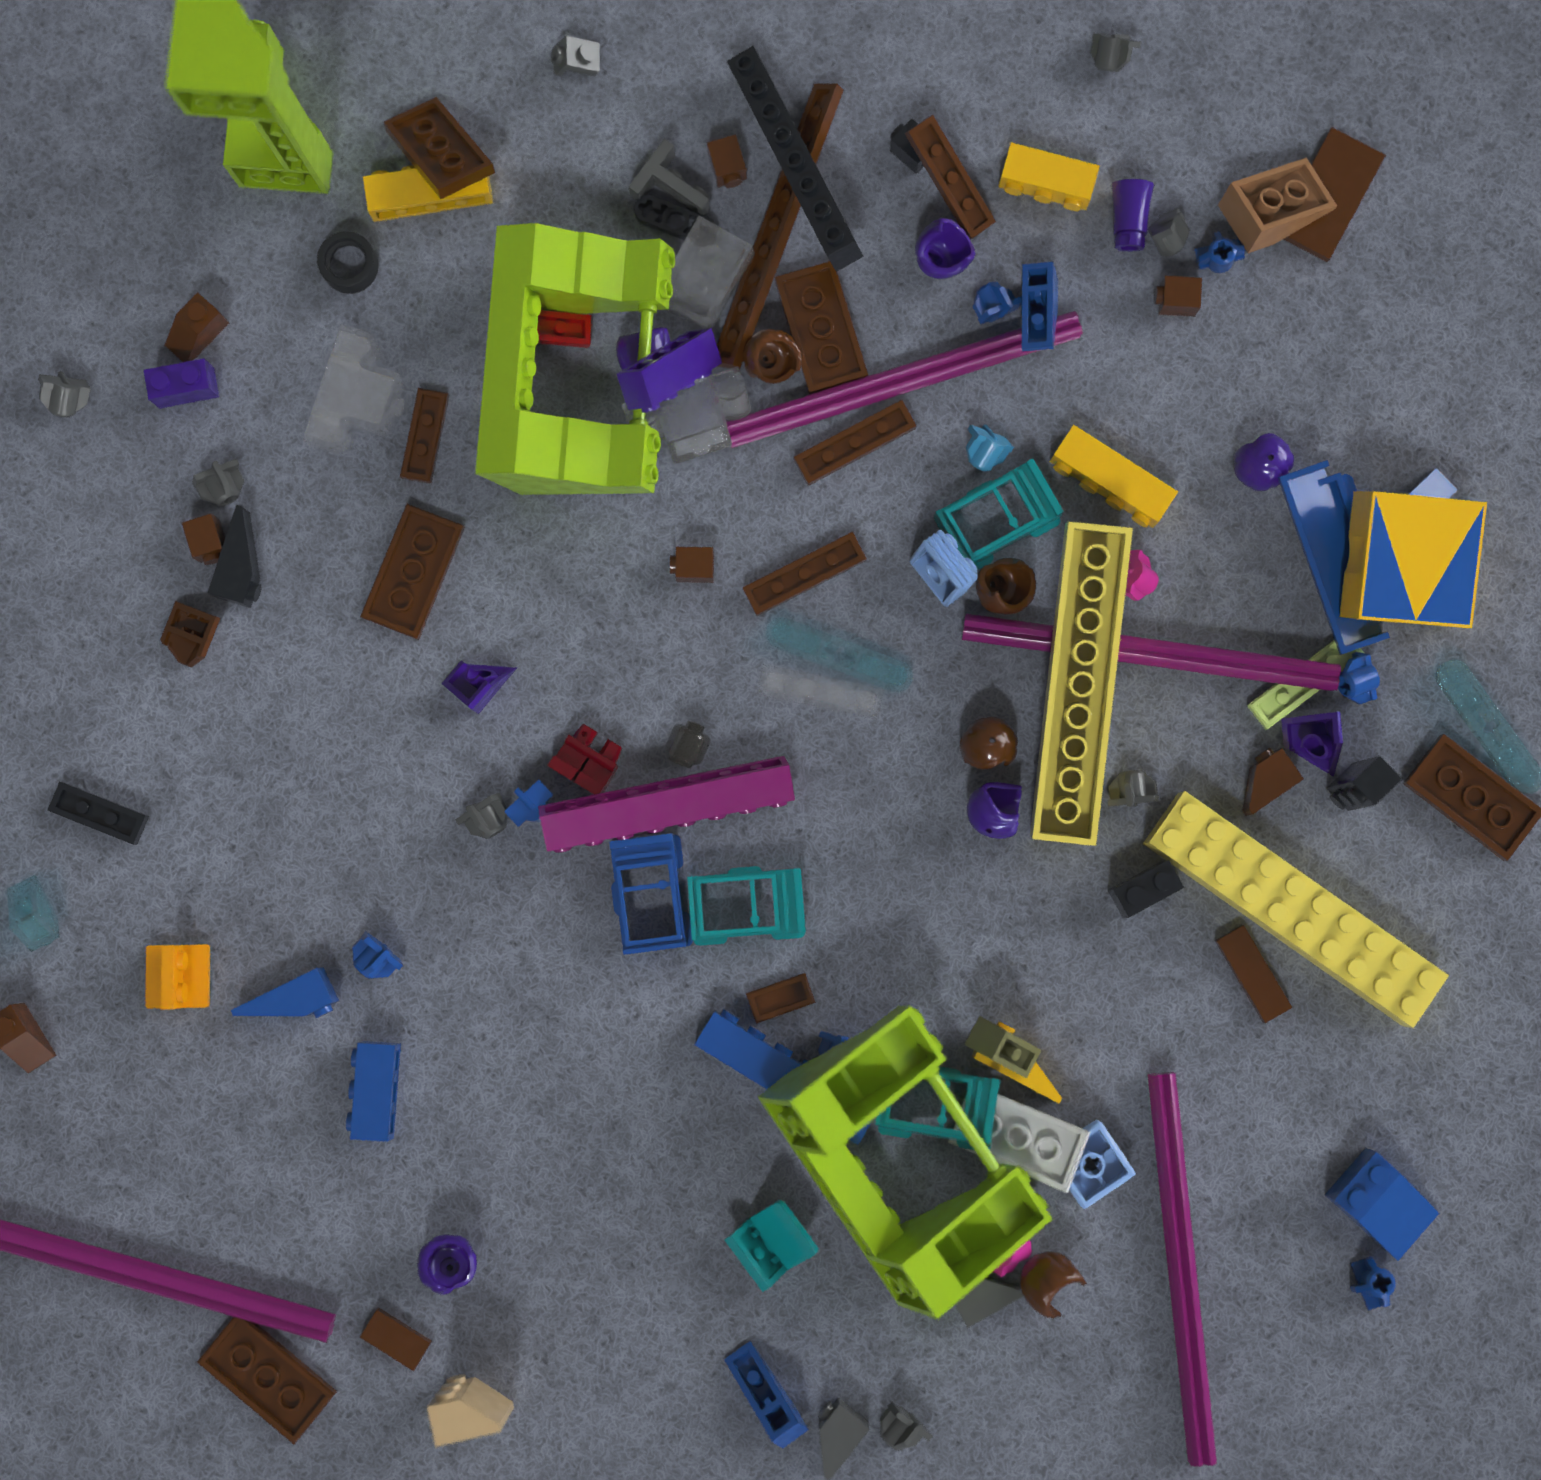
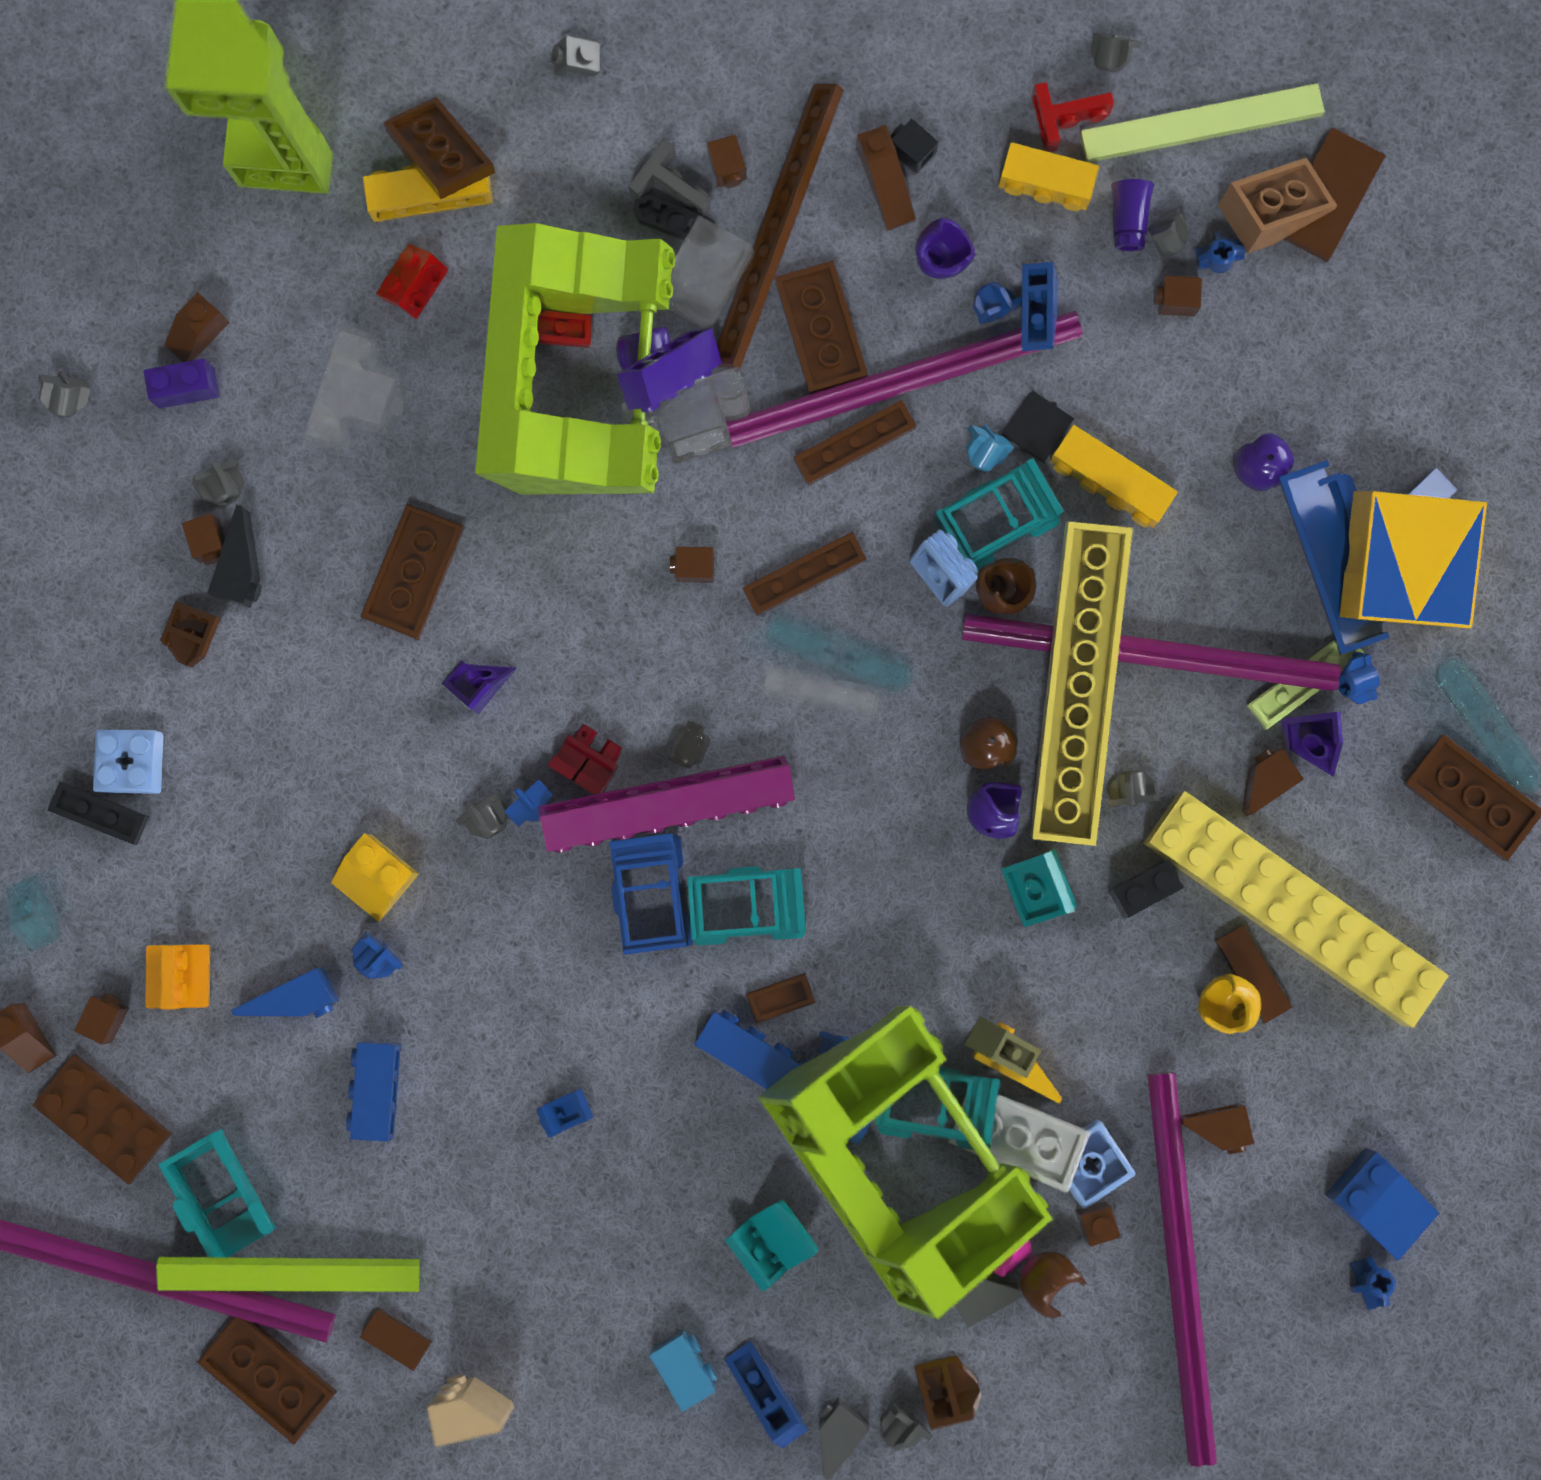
(101, 1018): none -> reddish brown brick
(102, 1119): none -> reddish brown plate
(141, 776): none -> light blue brick
(235, 1233): none -> teal piece
(288, 1274): none -> lime tile
(334, 243): black tyre -> none
(373, 876): none -> yellow slope
(412, 280): none -> red bracket
(424, 435): reddish brown tile -> none
(437, 1255): dark purple piece -> none
(564, 1113): none -> blue bracket
(684, 1370): none -> dark azure brick
(778, 348): reddish brown piece -> none
(795, 159): black brick -> none
(885, 177): none -> reddish brown slope
(947, 1392): none -> reddish brown slope
(950, 177): reddish brown plate -> none
(1038, 426): none -> black piece
(1039, 888): none -> teal bracket
(1066, 114): none -> red bracket
(1098, 1224): none -> reddish brown brick
(1140, 577): dark pink piece -> none
(1202, 123): none -> yellowish green tile
(1222, 1127): none -> reddish brown slope
(1230, 1004): none -> yellow piece
(1363, 784): black brick -> none

